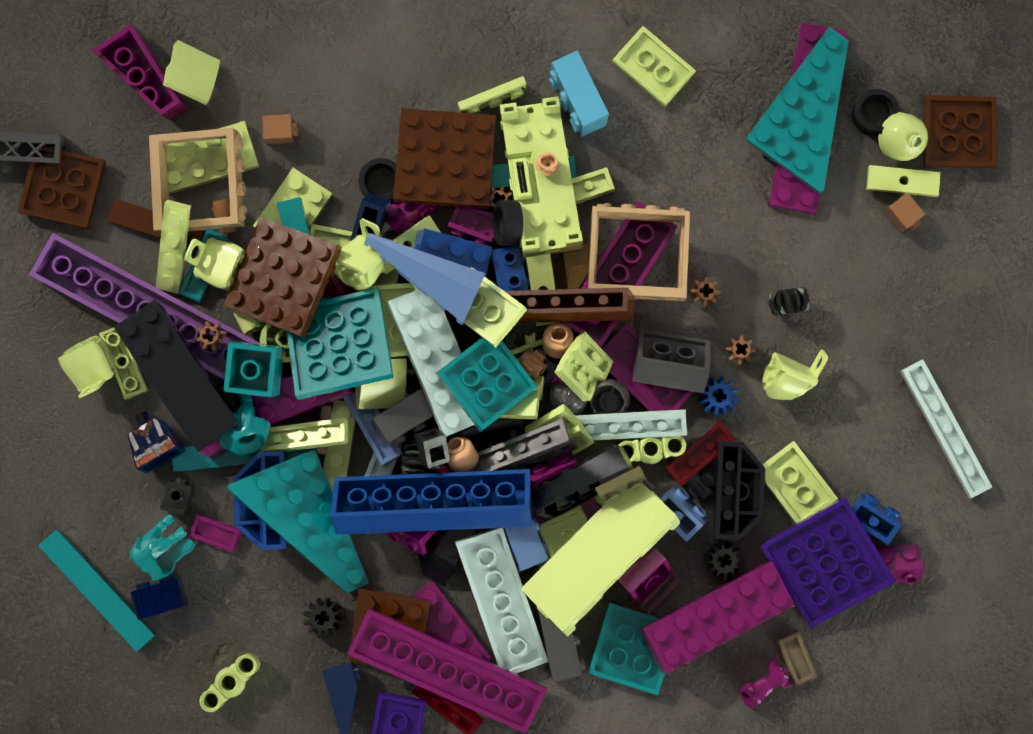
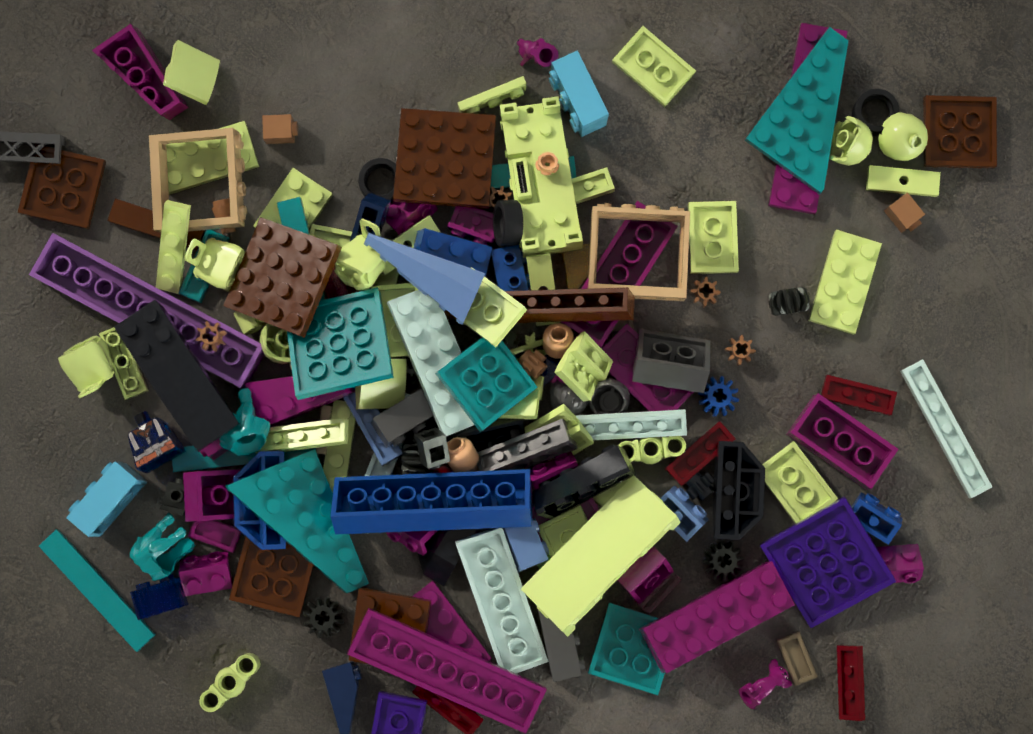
(106, 499): none -> medium azure brick
(205, 573): none -> magenta bracket
(207, 495): none -> magenta brick
(253, 369): teal brick -> none
(272, 579): none -> reddish brown plate
(540, 51): none -> magenta animal
(612, 488): olive plate -> none
(713, 237): none -> yellowish green plate
(790, 379): yellowish green piece -> none
(842, 441): none -> magenta brick
(845, 282): none -> yellowish green plate
(850, 142): none -> yellowish green cylinder
(850, 682): none -> dark red plate
(858, 395): none -> dark red plate

